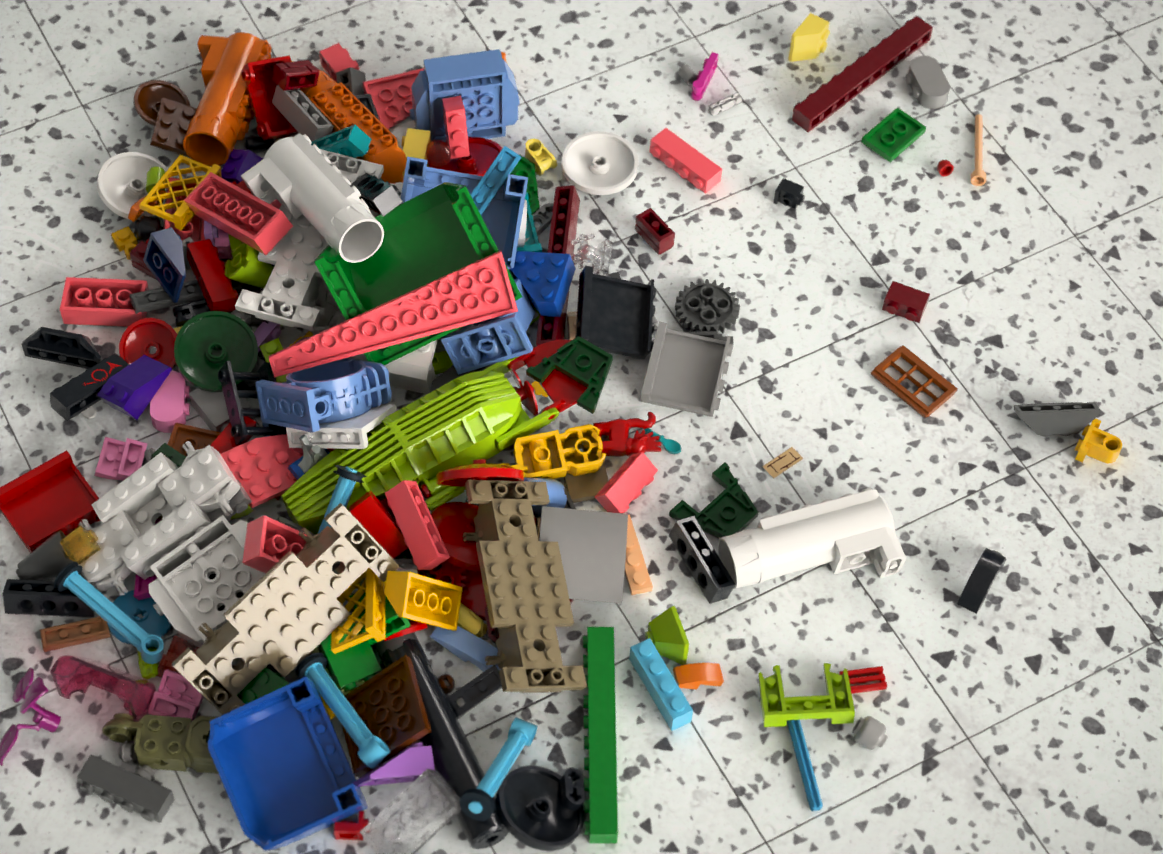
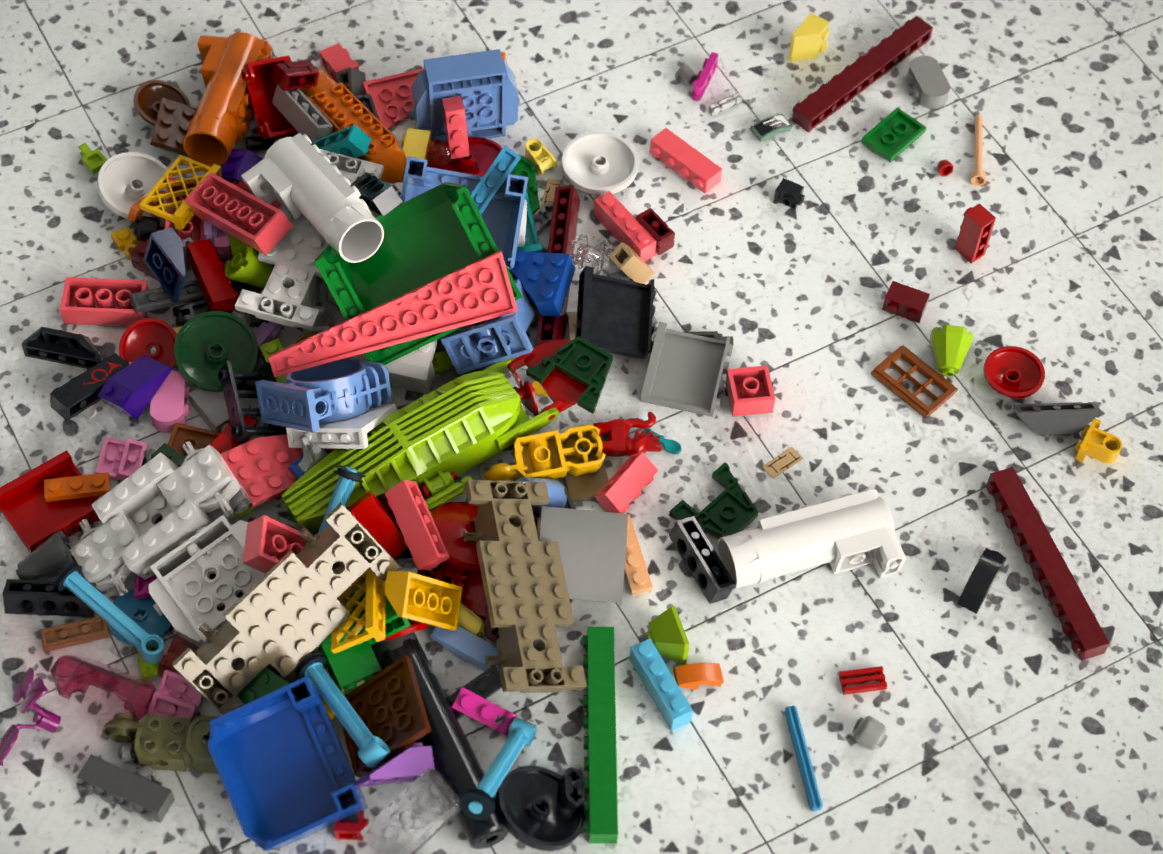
(76, 487): none -> orange plate
(80, 544): clear yellow brick -> none
(91, 159): none -> lime plate
(153, 176): lime brick -> none
(450, 680): reddish brown hinge -> none
(478, 470): red dish -> none
(483, 711): none -> dark pink plate
(550, 191): none -> tan sticker
(624, 225): none -> coral brick
(631, 263): none -> tan slope
(707, 307): dark grey gear -> none
(750, 391): none -> coral brick
(769, 127): none -> slope
(835, 705): lime wedge -> none
(950, 348): none -> lime cone
(975, 233): none -> red brick
(1015, 364): none -> red dish
(1047, 564): none -> dark red brick

